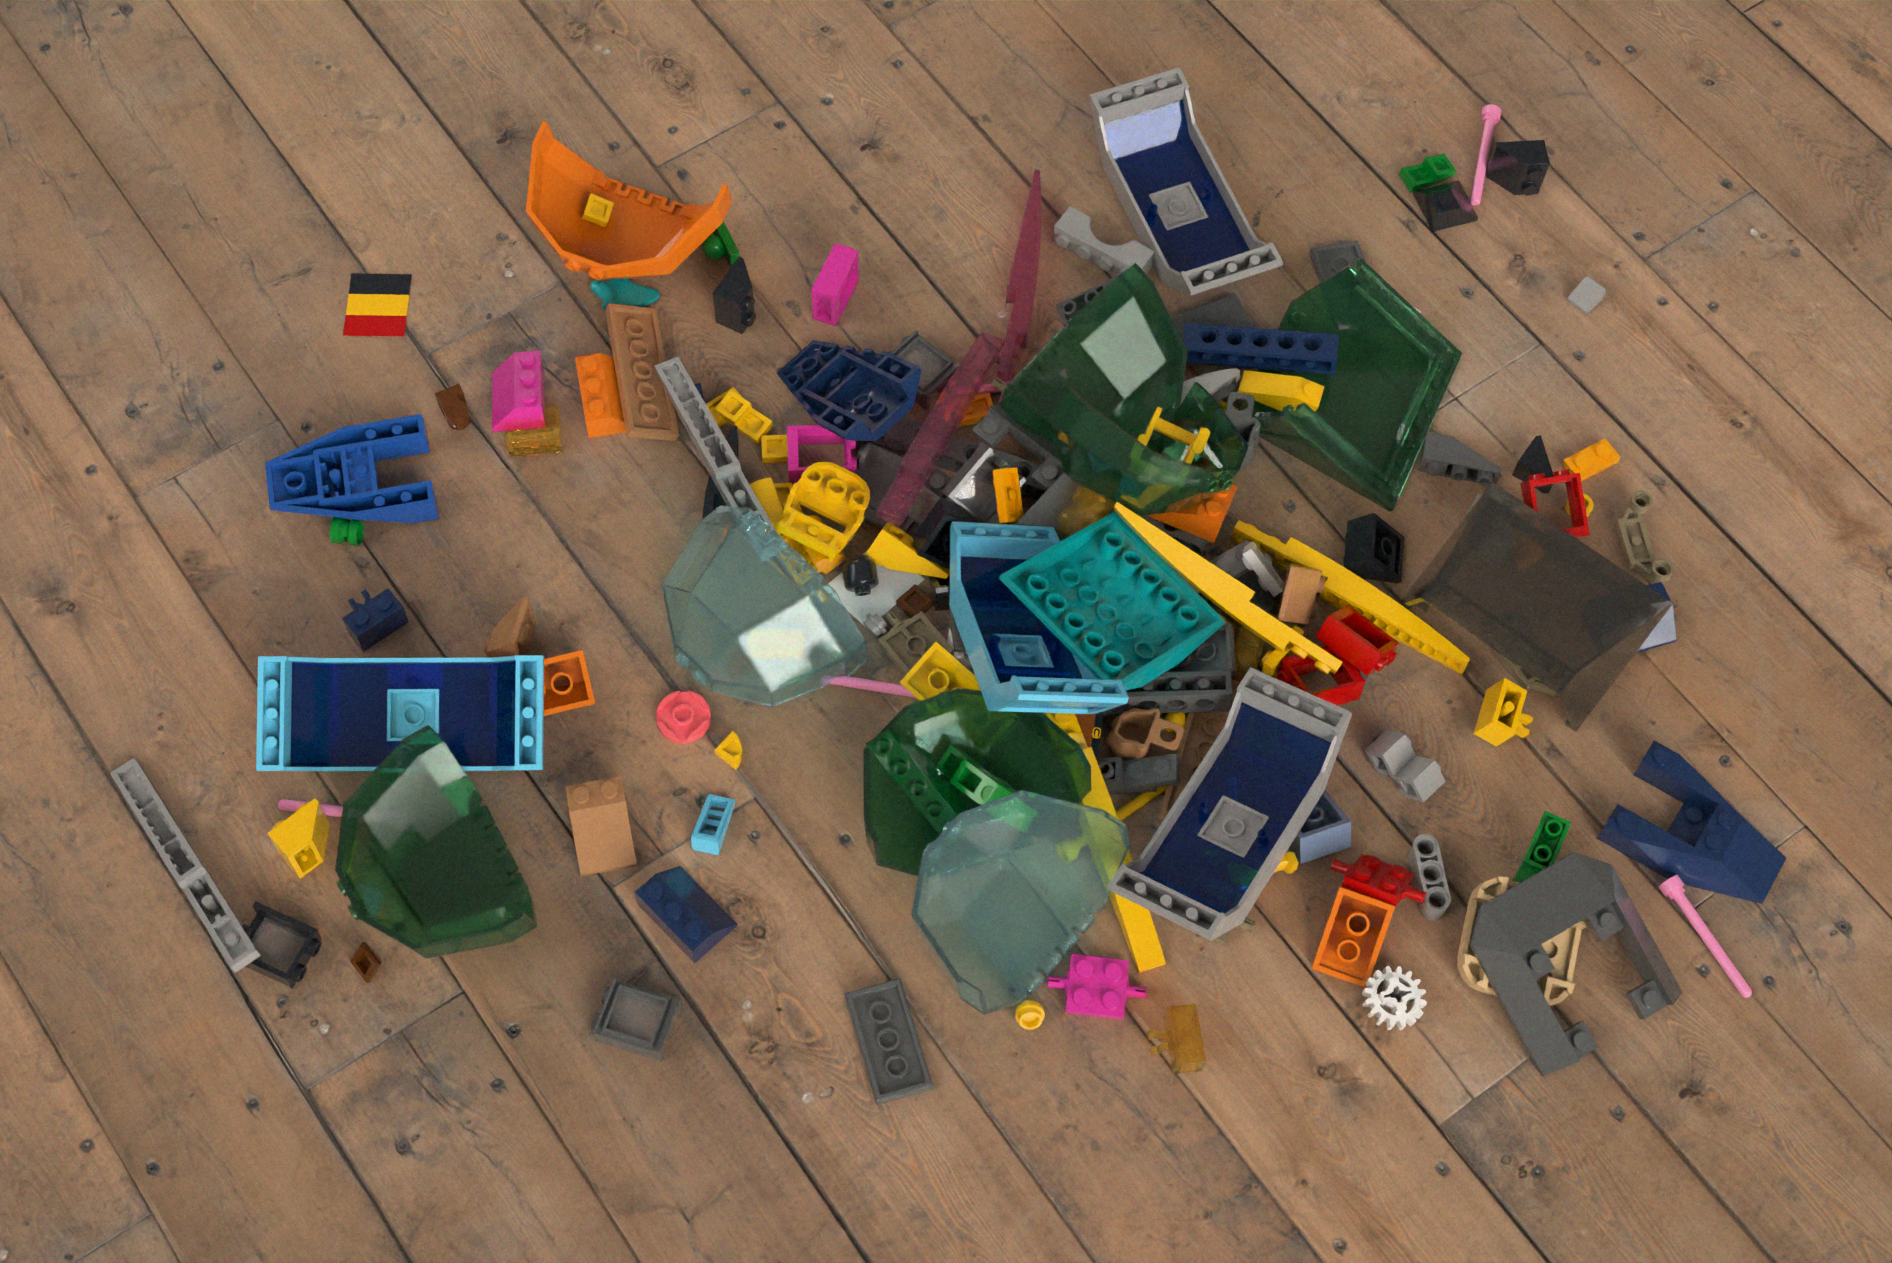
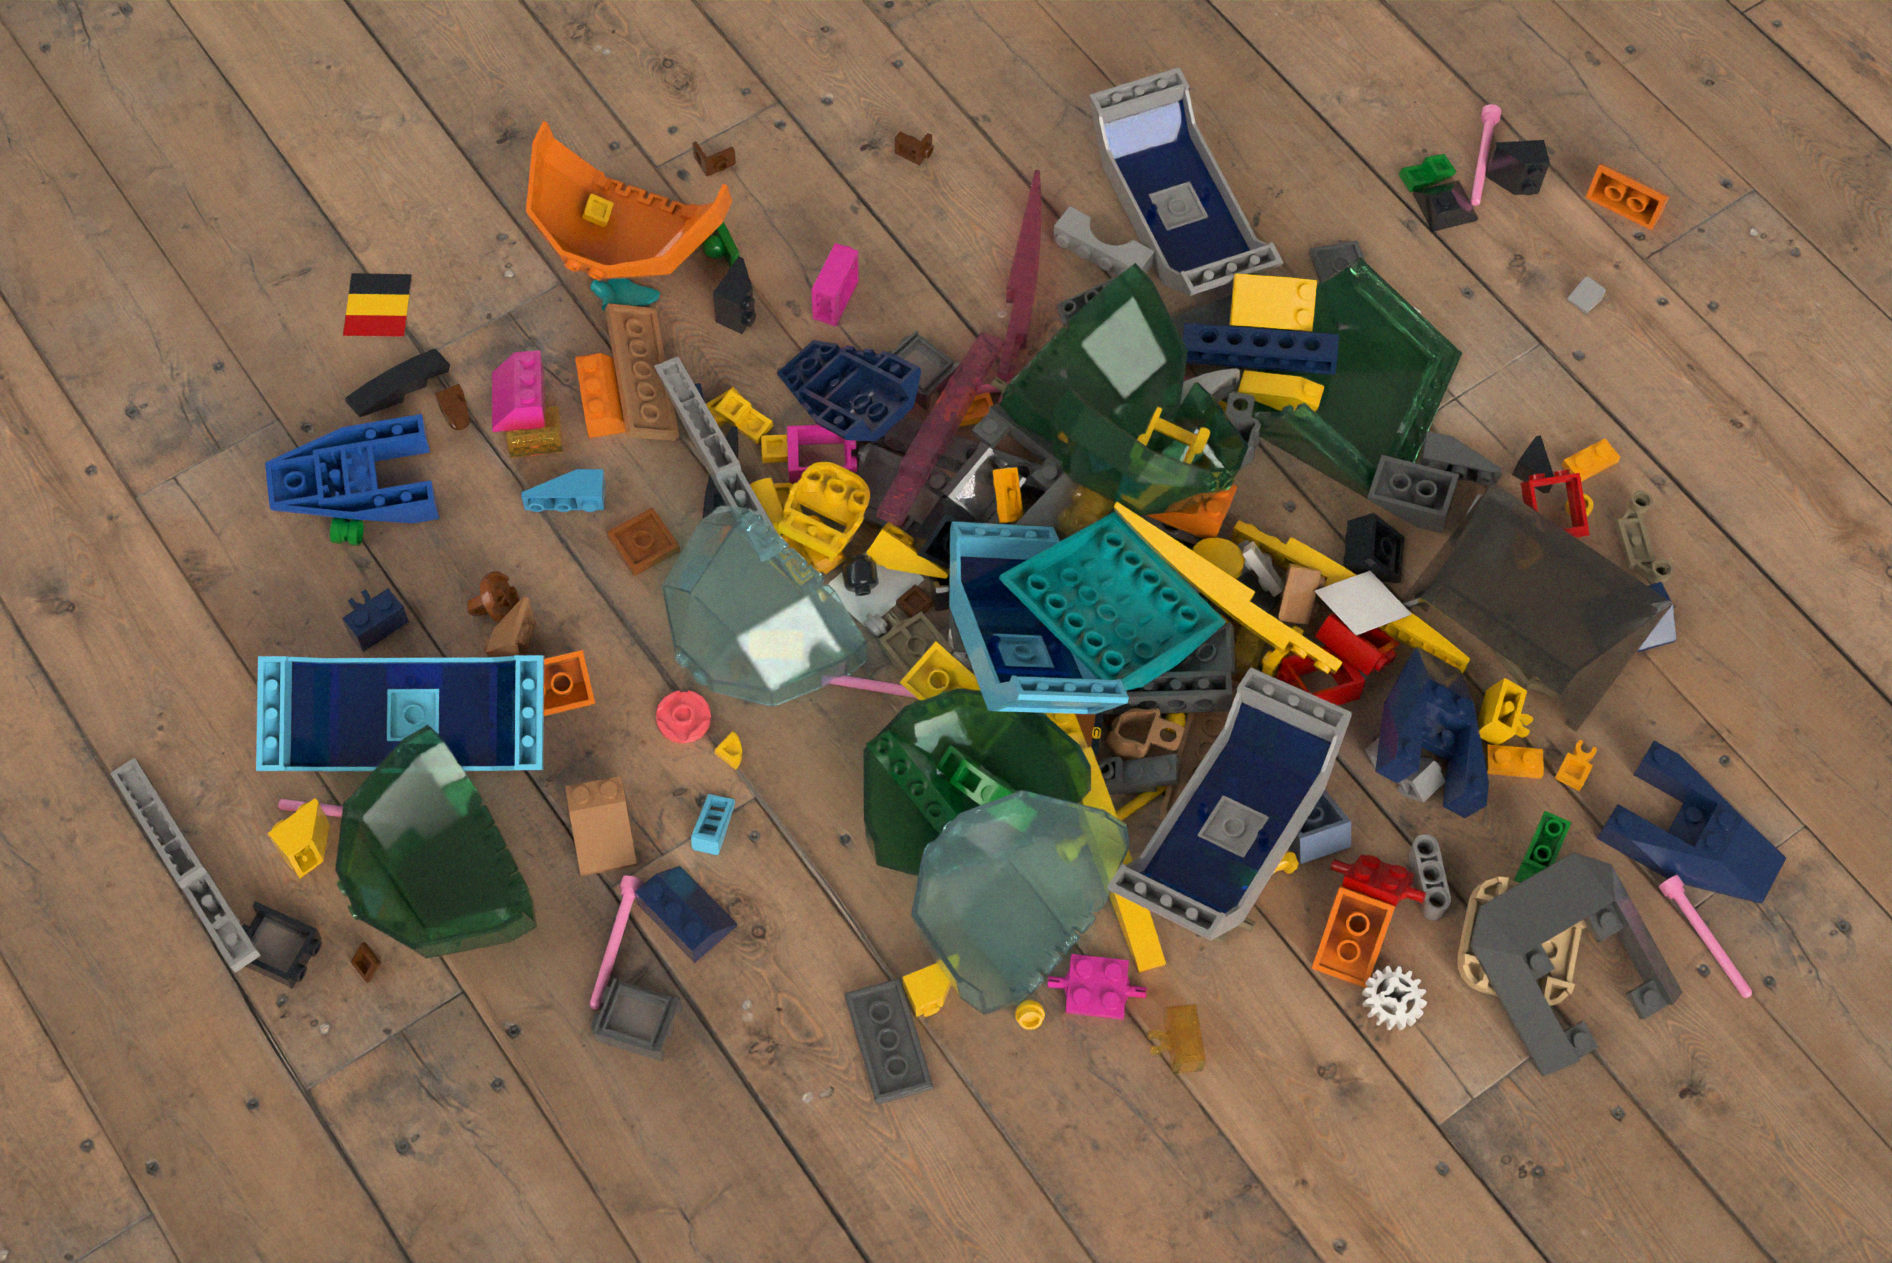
(394, 383): none -> black slope
(495, 597): none -> dark orange tile
(572, 491): none -> dark azure slope
(628, 886): none -> bright pink piece
(643, 541): none -> dark orange tile
(716, 162): none -> reddish brown bracket
(912, 149): none -> reddish brown bracket
(926, 990): none -> yellow slope
(1222, 554): none -> yellow tile
(1273, 302): none -> yellow slope
(1363, 602): none -> white sticker
(1414, 492): none -> dark grey slope
(1436, 713): none -> dark blue wedge
(1514, 761): none -> light orange plate
(1575, 767): none -> light orange plate
(1627, 196): none -> orange slope

